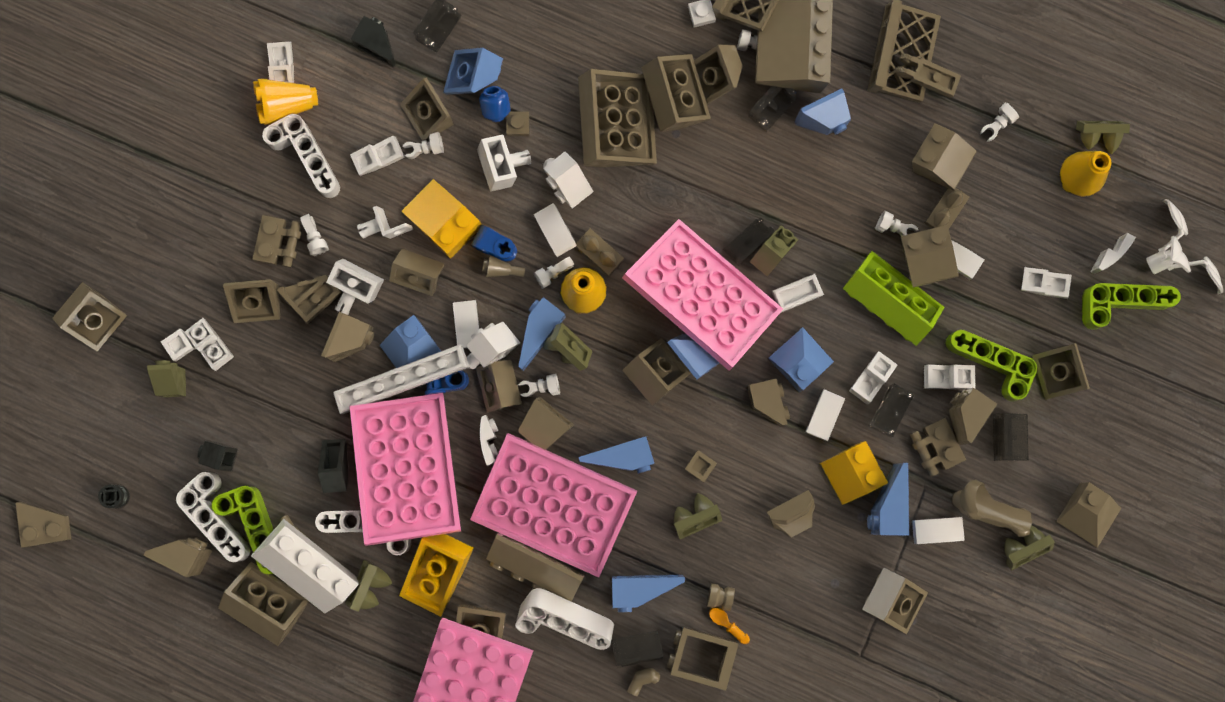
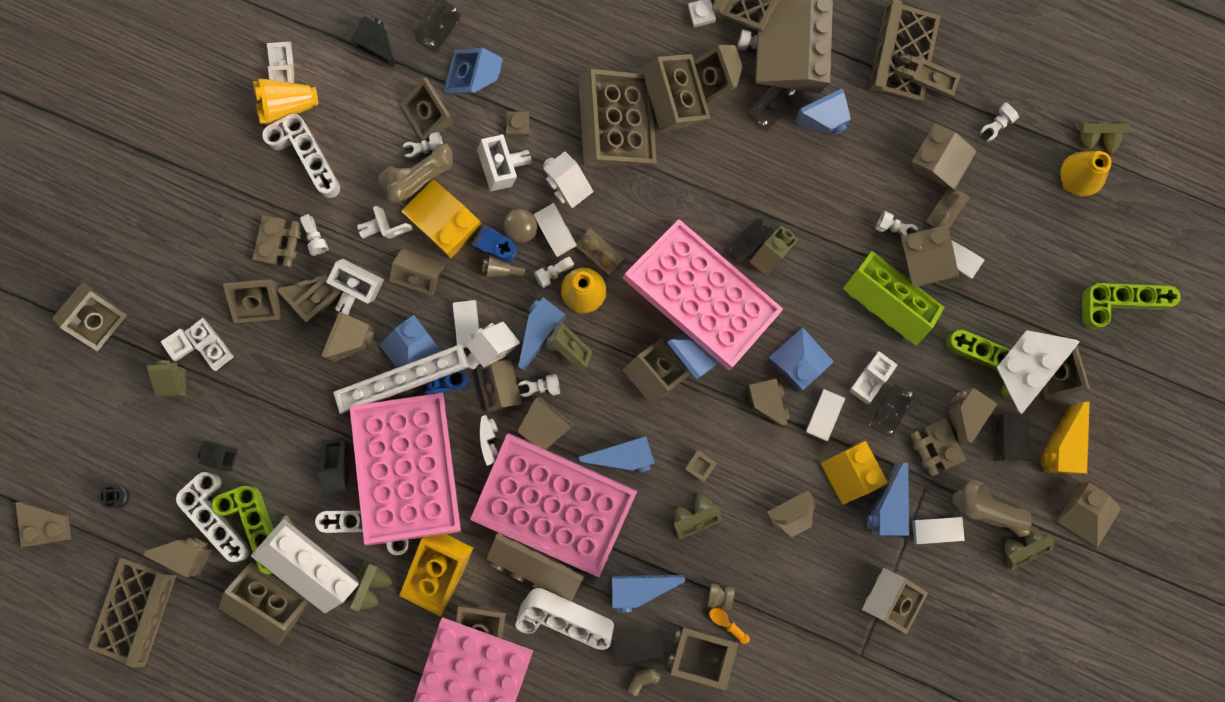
(147, 623): none -> dark tan fence
(377, 156): white slope -> none
(404, 182): none -> dark tan hair
(494, 103): blue head -> none
(520, 226): none -> dark tan hair
(798, 293): white tile -> none
(949, 376): white slope -> none
(1032, 365): none -> white wing
(1046, 283): white slope -> none
(1069, 443): none -> yellow slope
(1110, 256): white slope -> none
(1165, 259): white plant -> none

